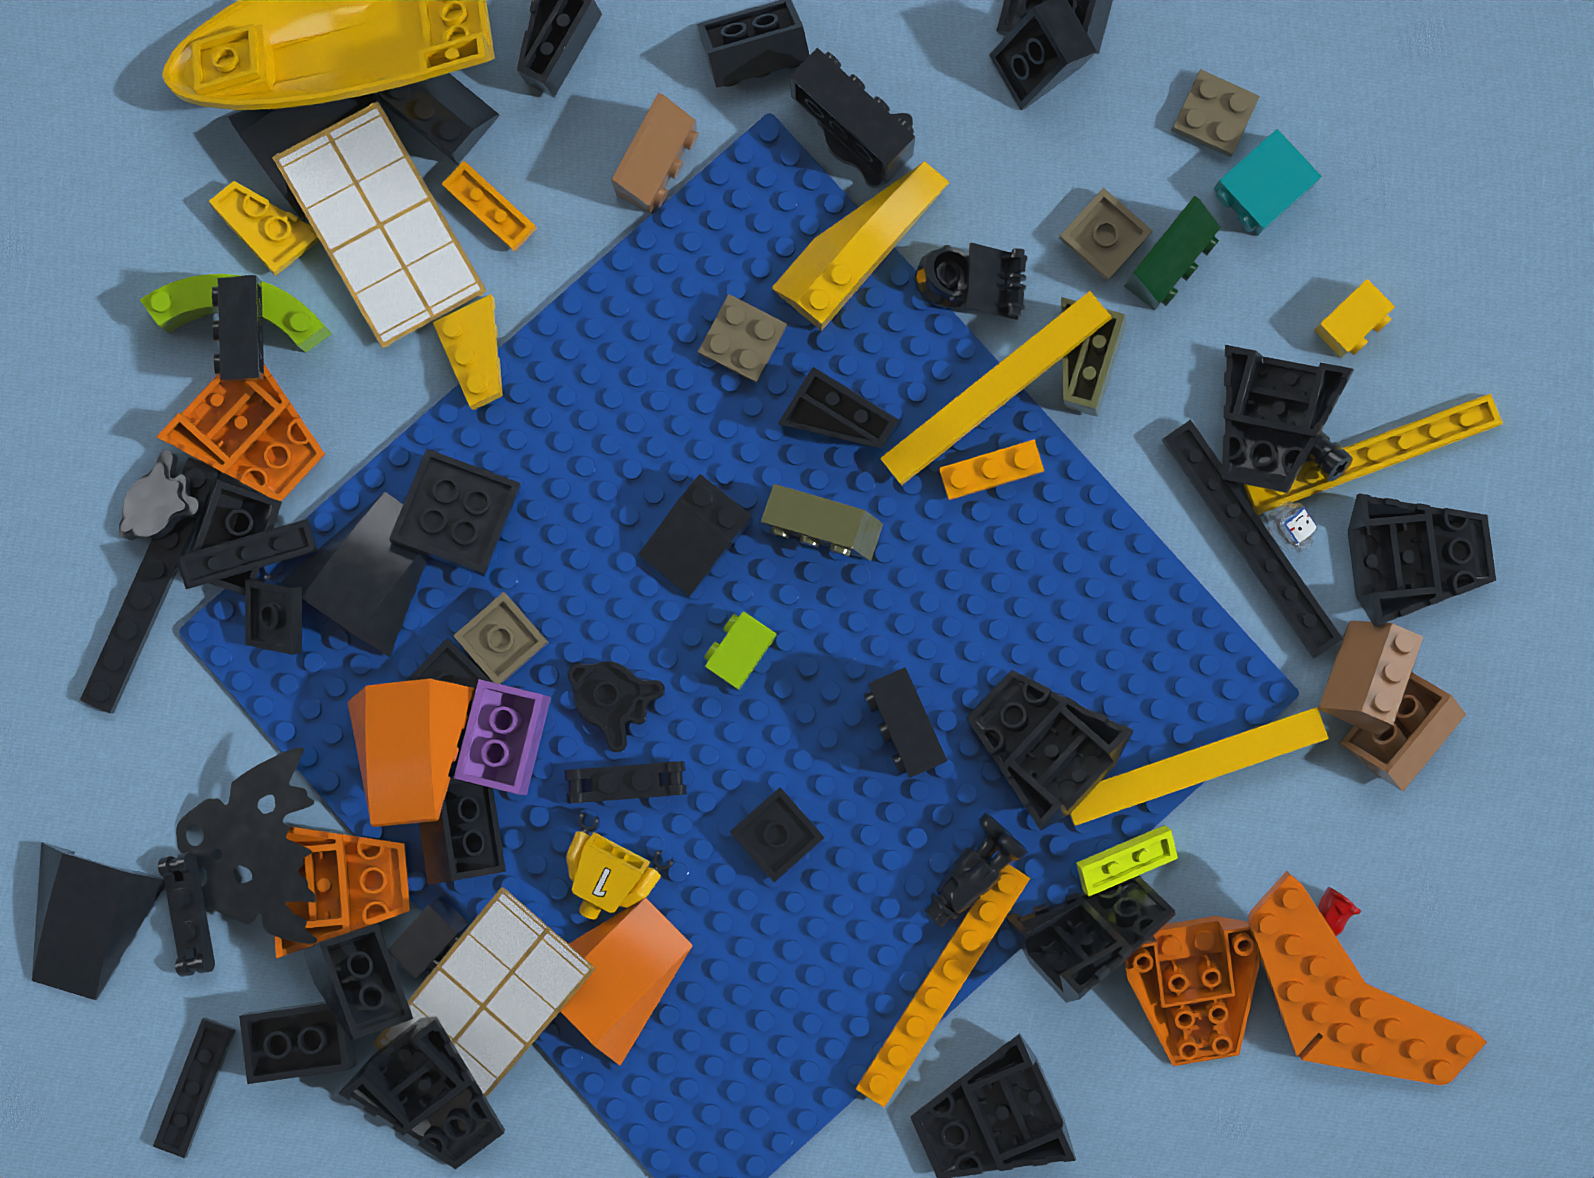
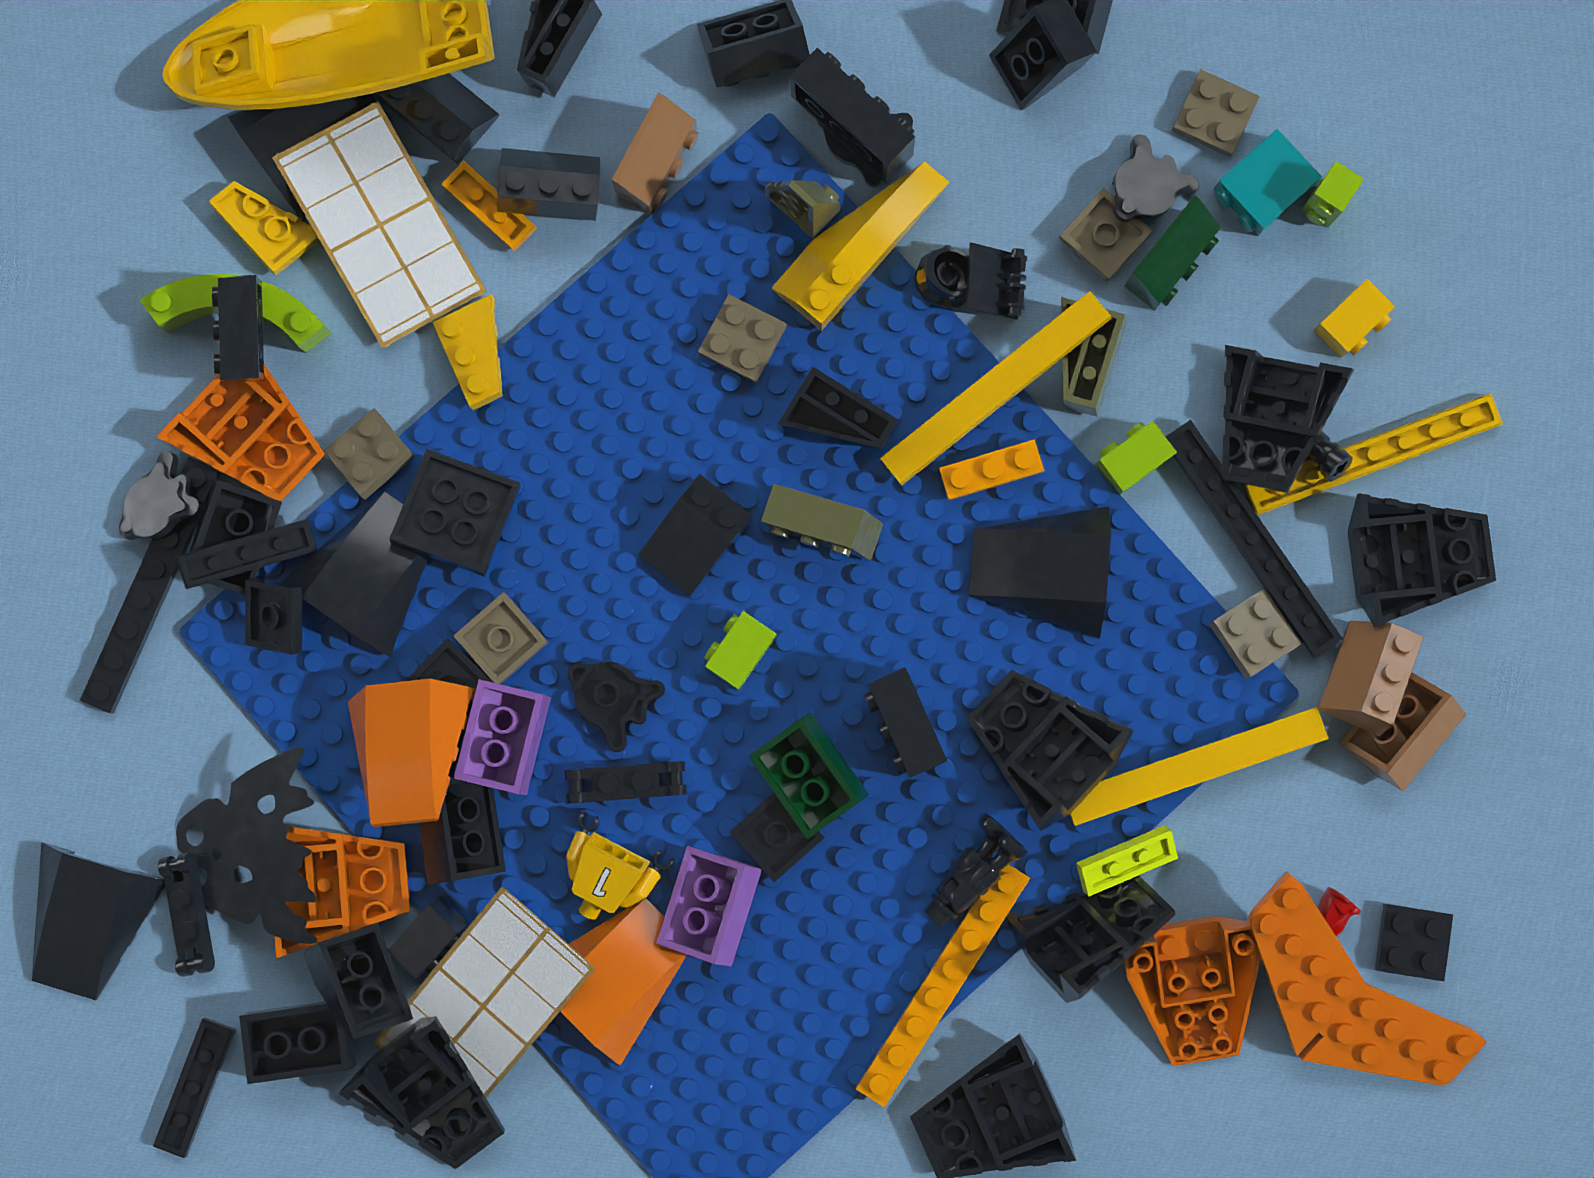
(369, 453): none -> dark tan plate
(548, 184): none -> black slope
(709, 906): none -> medium lavender slope
(805, 203): none -> olive wedge
(808, 775): none -> dark green slope
(1046, 567): none -> black wedge
(1135, 457): none -> lime brick
(1148, 185): none -> tile
(1255, 634): none -> dark tan plate
(1291, 526): clear head -> none
(1332, 195): none -> lime brick
(1413, 942): none -> black plate

